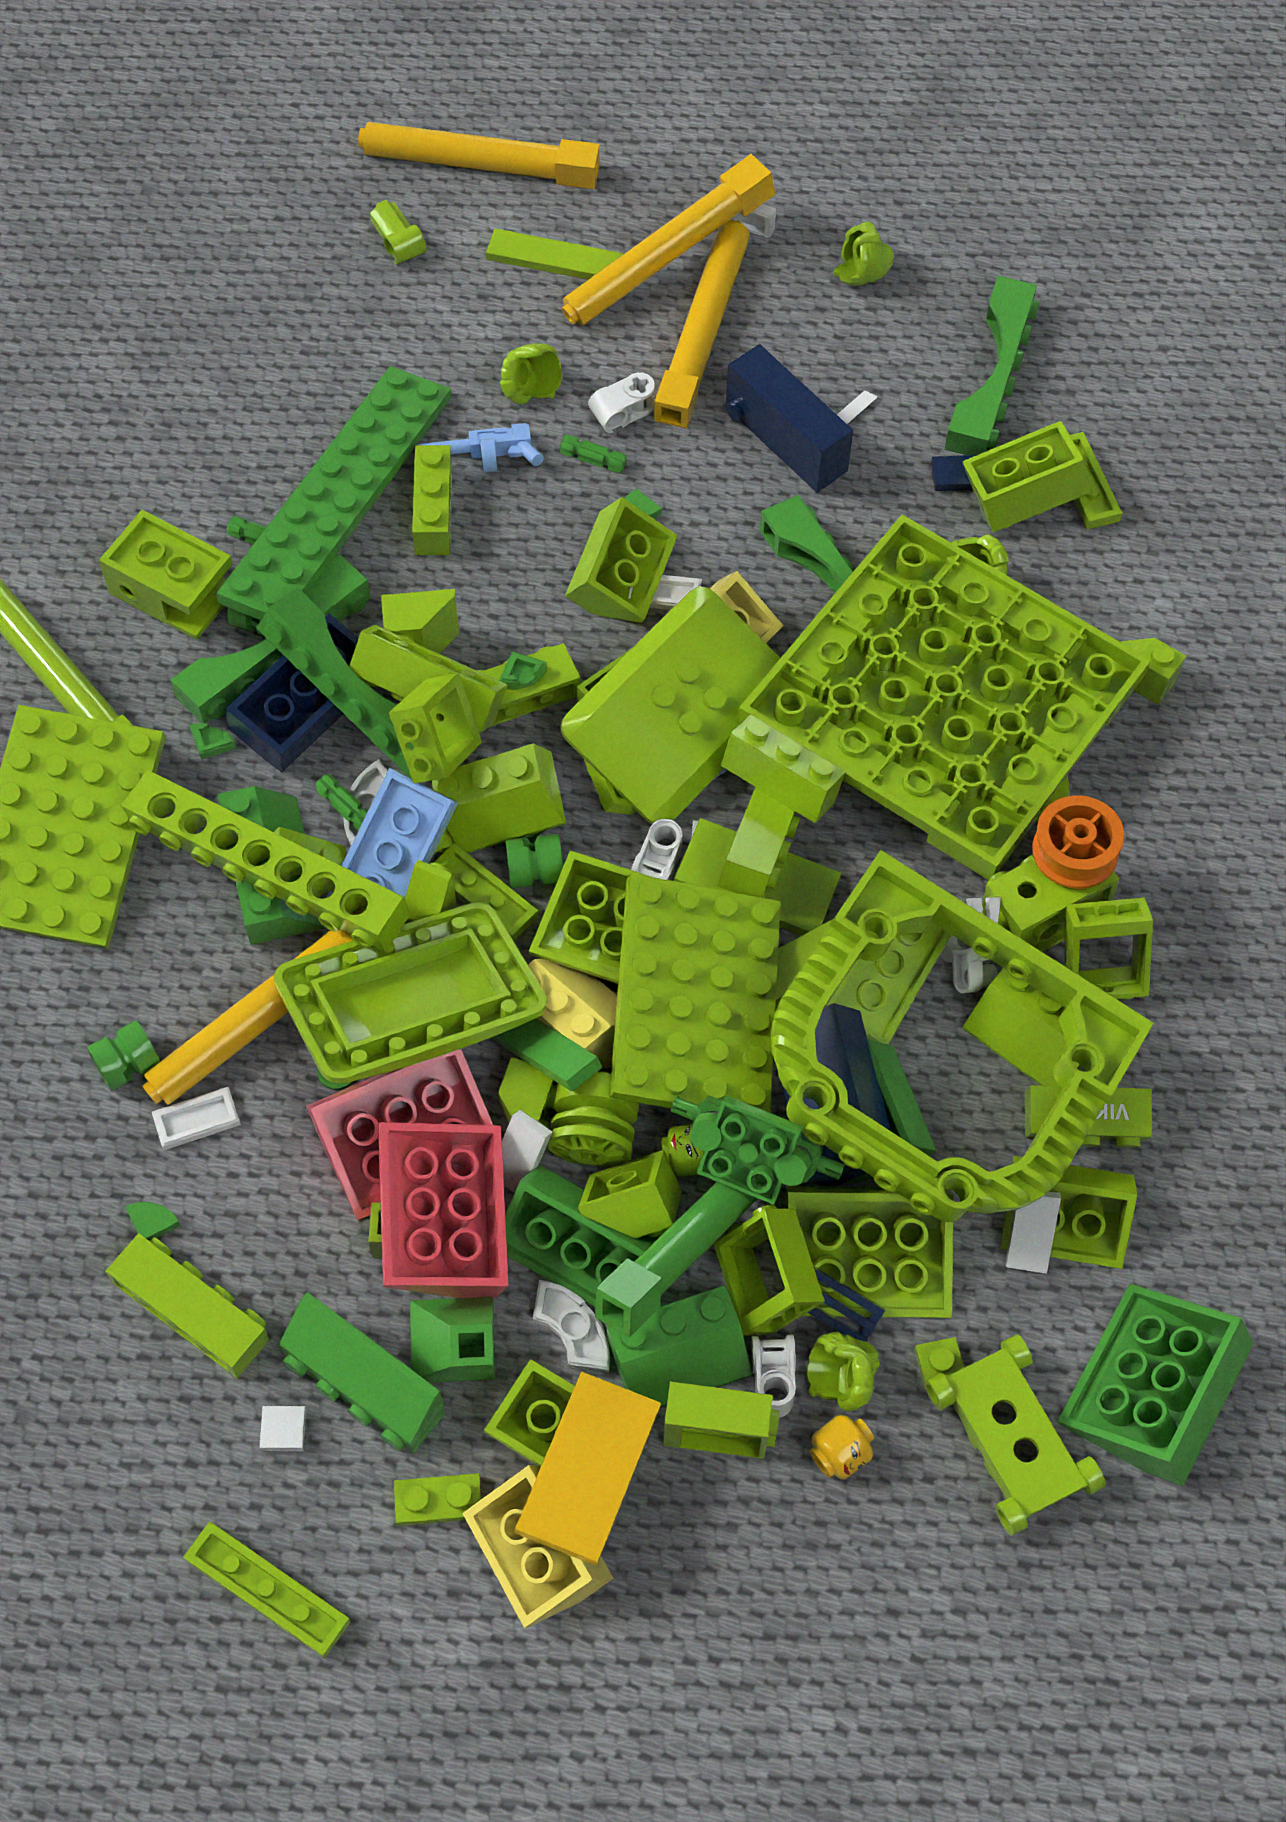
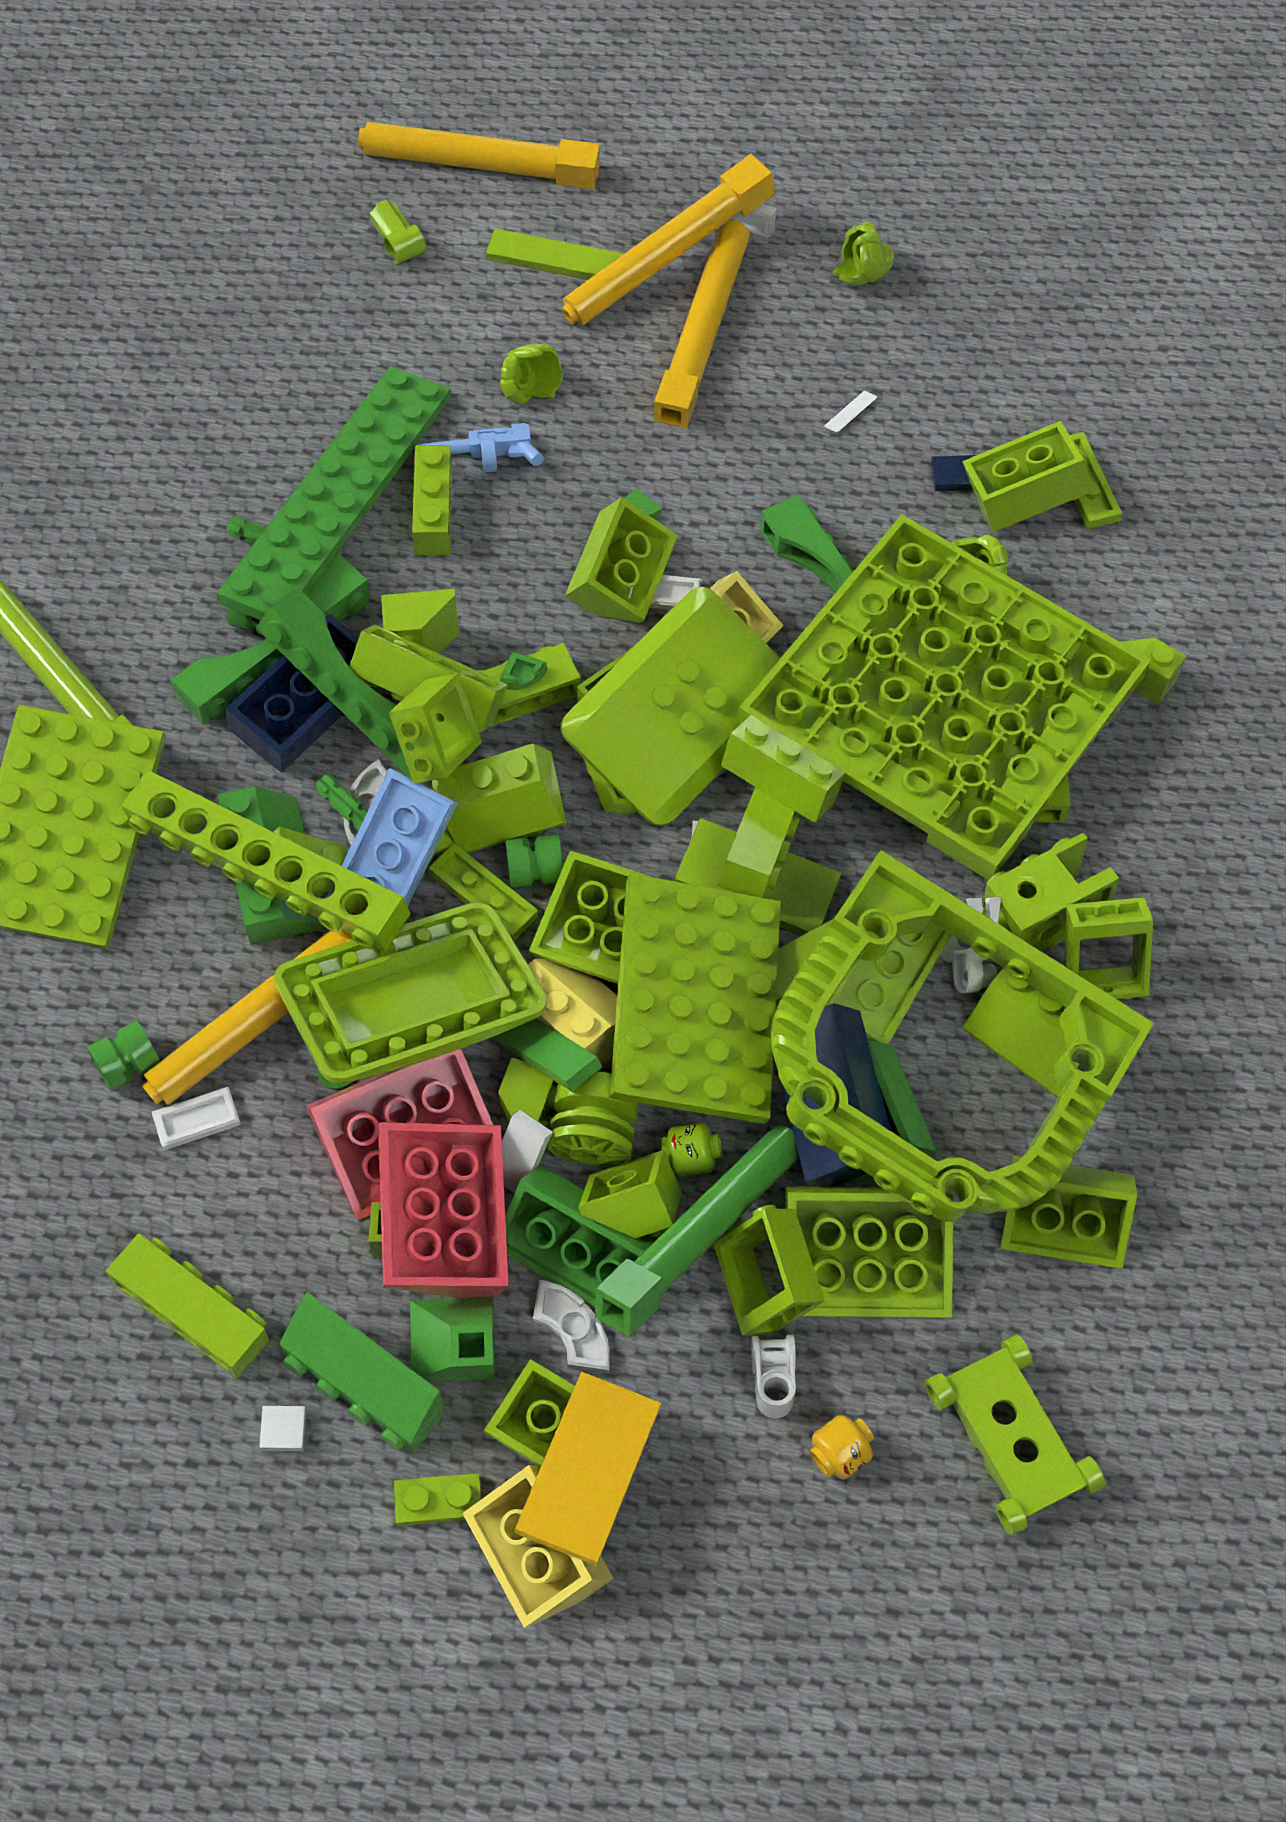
(152, 1219): bright green tile -> none
(166, 573): lime torso -> none
(211, 740): bright green tile -> none
(267, 1589): lime plate -> none
(429, 891): lime slope -> none
(593, 453): bright green axle -> none
(622, 404): white piece -> none
(656, 859): white piece -> none
(683, 1343): bright green slope -> none
(720, 1420): lime window -> none
(752, 1147): bright green piece -> none
(788, 418): dark blue brick -> none
(842, 1370): lime hair -> none
(868, 1324): dark blue tile -> none
(938, 1357): lime plate -> none
(975, 418): bright green arch -> none
(1033, 1234): white tile -> none
(1078, 841): orange wheel -> none
(1123, 1118): lime brick -> none
(1158, 1381): bright green slope -> none

